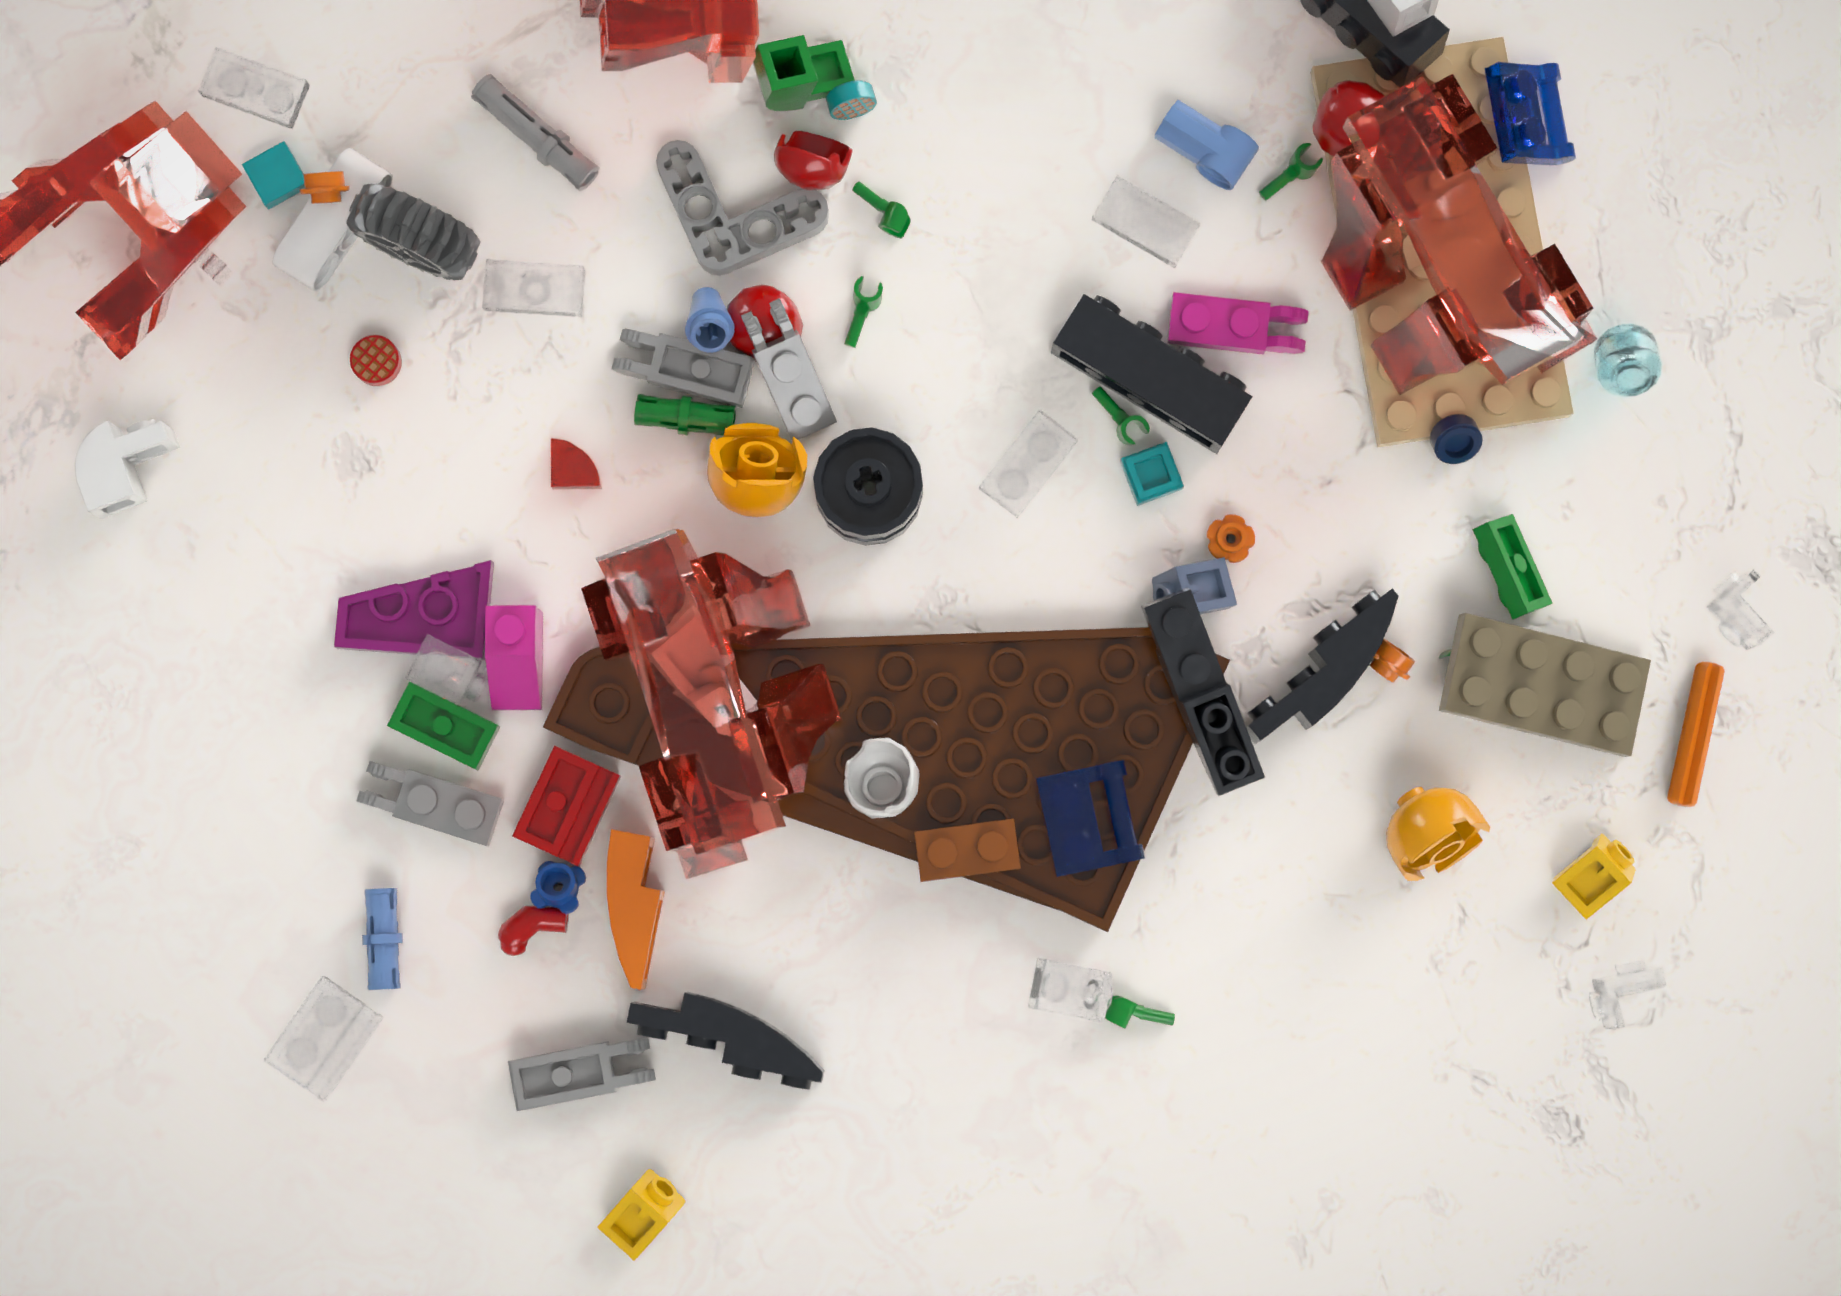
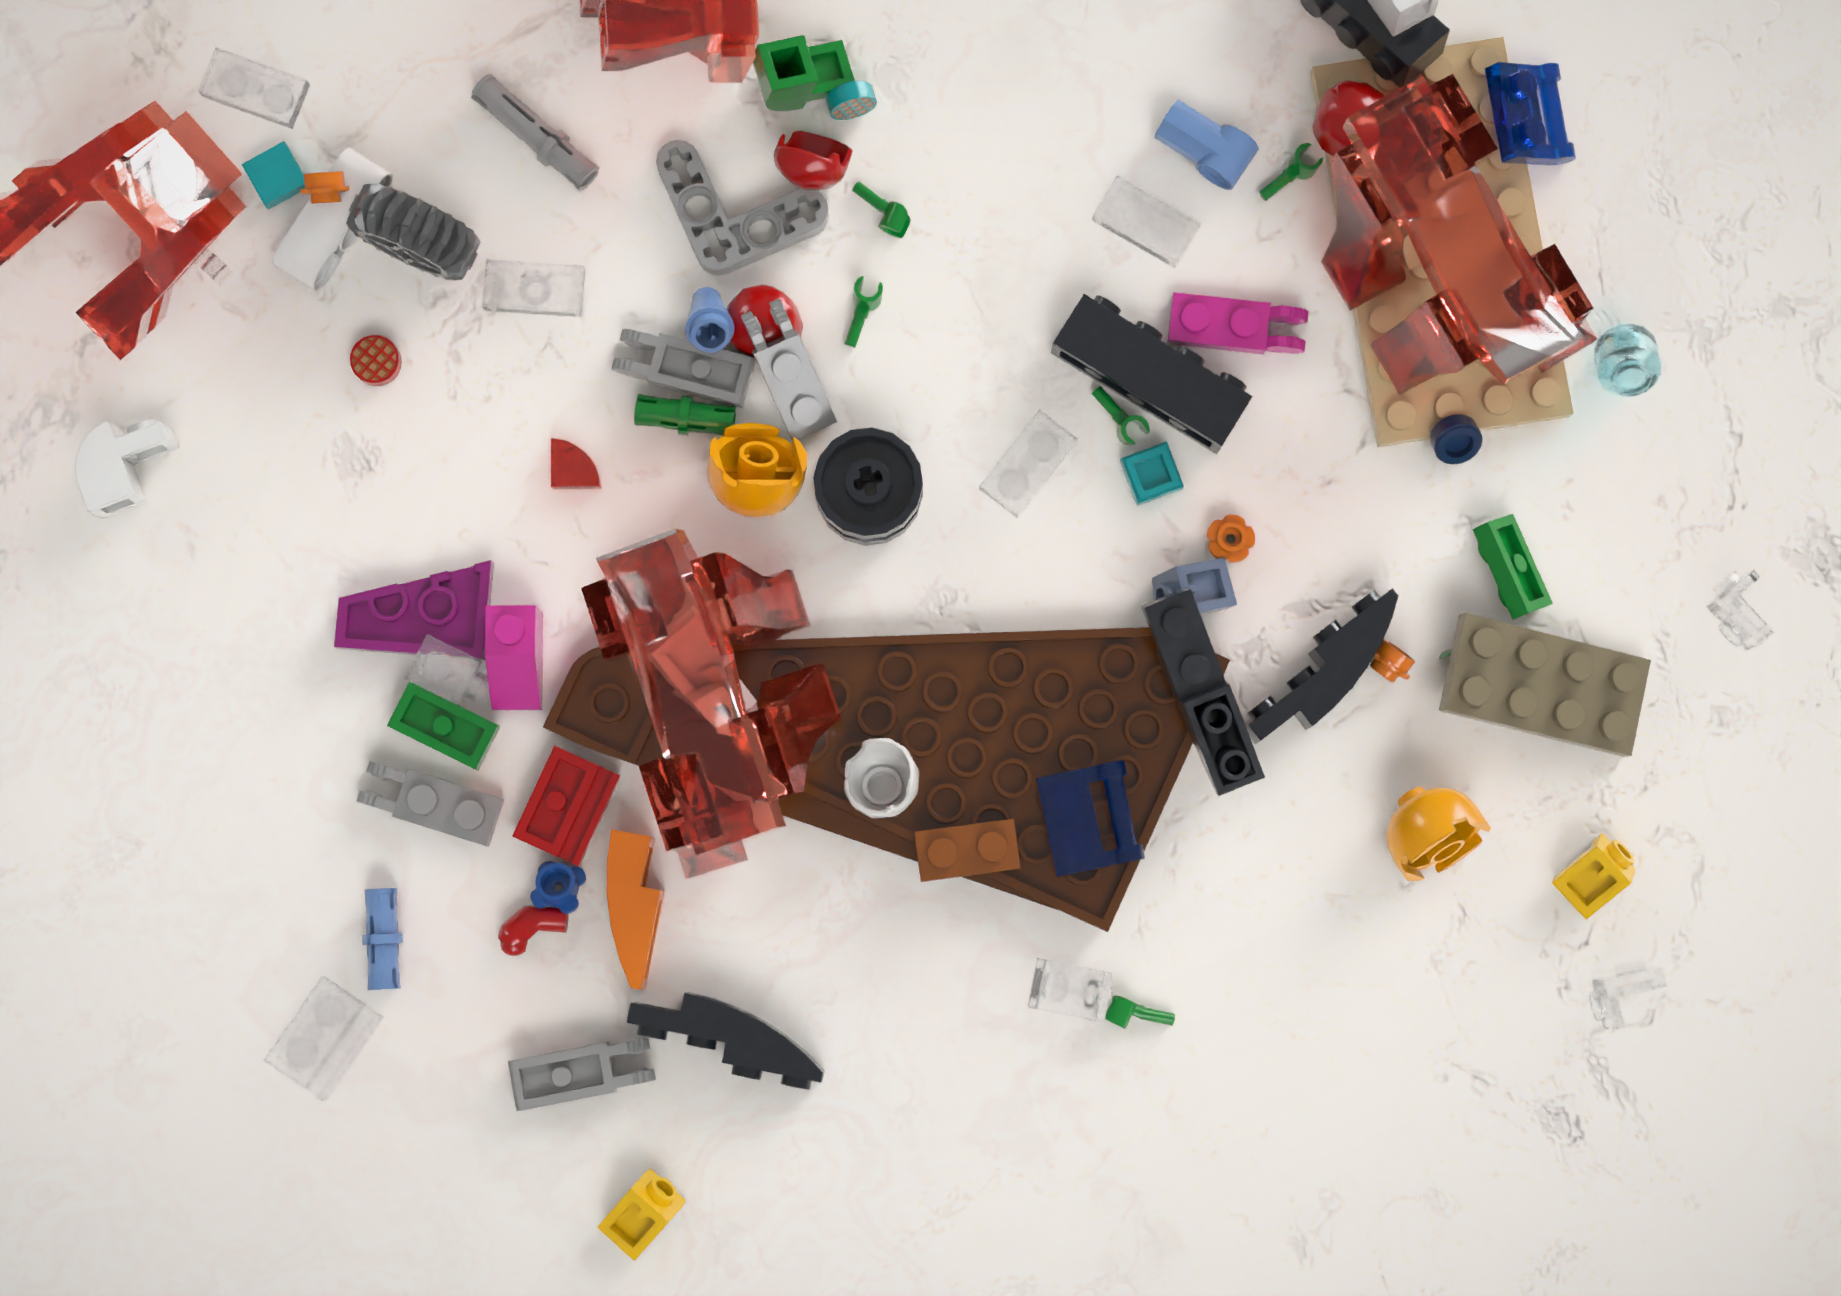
(1696, 734): orange axle -> none

